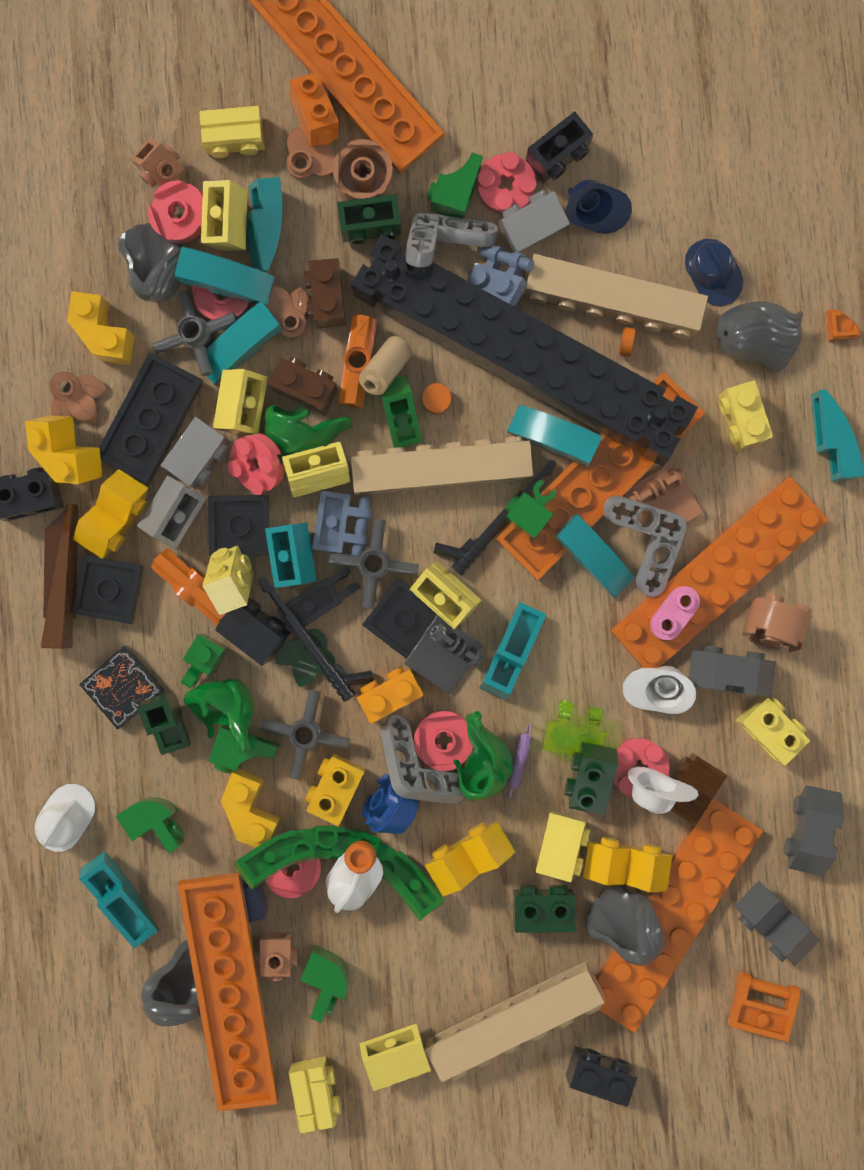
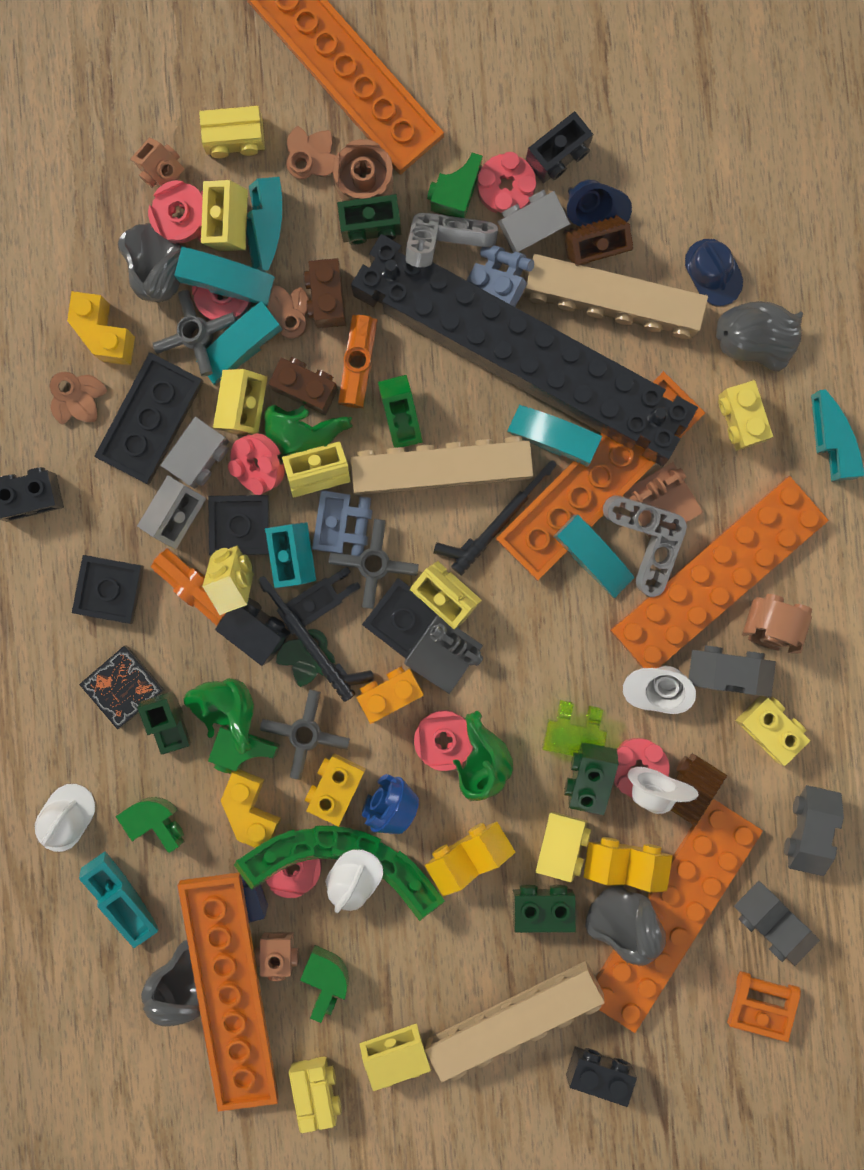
(54, 447): yellow brick -> none
(60, 580): reddish brown wedge -> none
(116, 508): yellow brick -> none
(205, 657): green brick -> none
(313, 109): orange brick -> none
(360, 857): orange tile -> none
(385, 365): tan brick -> none
(398, 736): light grey beam -> none
(436, 398): orange tile -> none
(512, 651): teal slope -> none
(520, 760): lavender piece -> none
(529, 513): green brick -> none
(598, 240): none -> reddish brown brick
(627, 342): orange tile -> none
(674, 612): bright pink plate -> none
(841, 326): orange tile -> none

